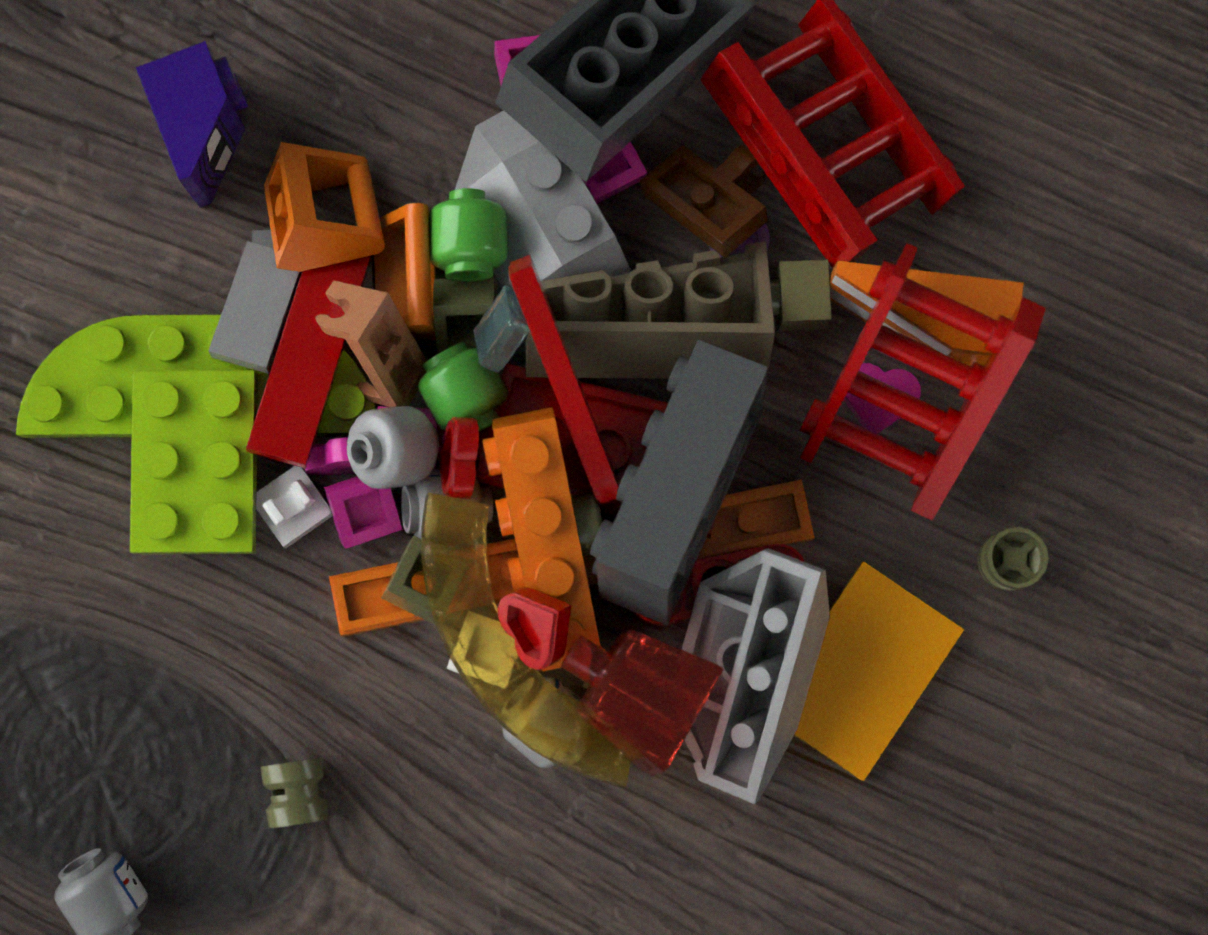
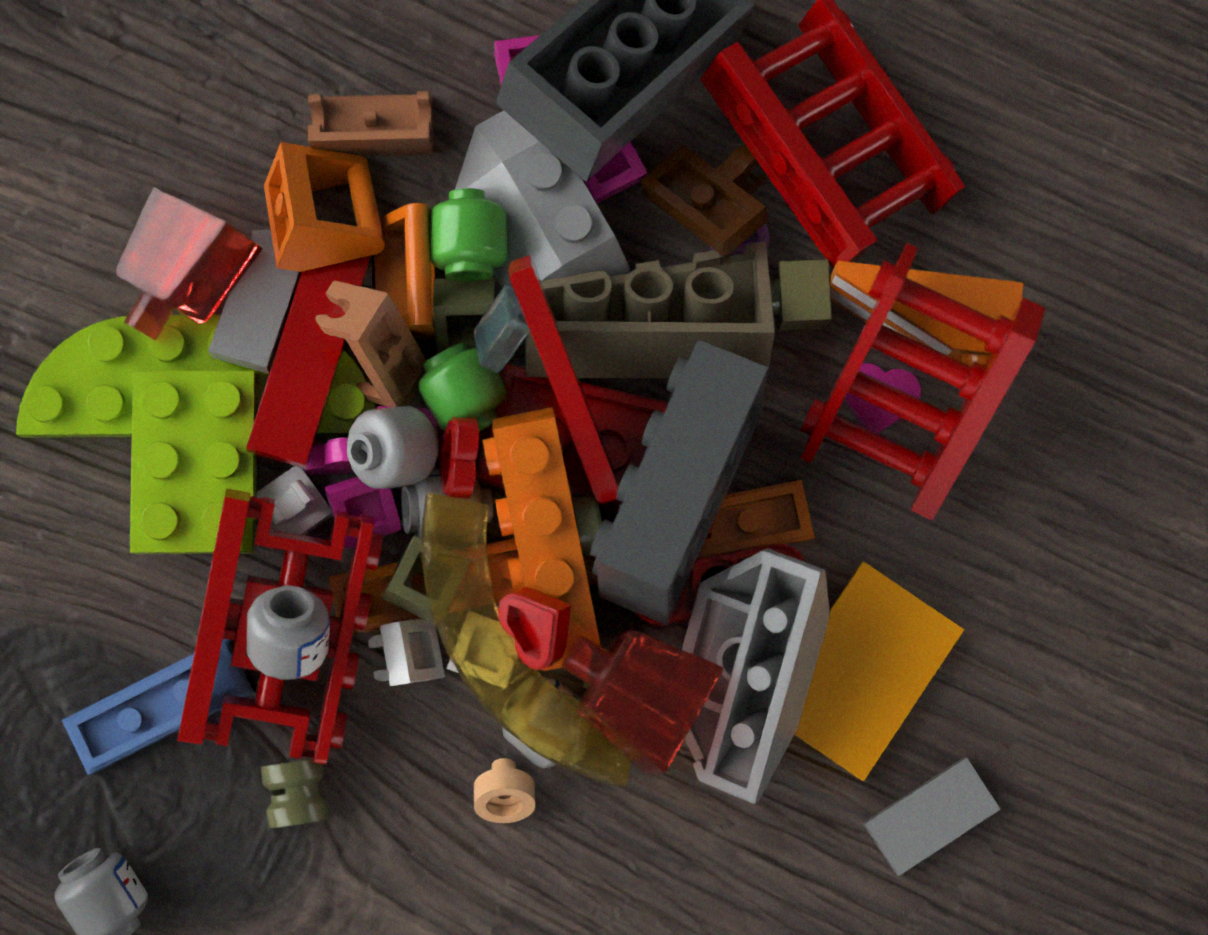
(147, 711): none -> medium blue tile
(181, 263): none -> clear red torso
(197, 115): dark purple slope -> none
(227, 619): none -> red fence
(287, 632): none -> light grey head
(373, 124): none -> nougat hinge
(409, 652): none -> white tile
(504, 793): none -> light nougat tile
(931, 816): none -> light grey tile
(1022, 553): olive wheel -> none

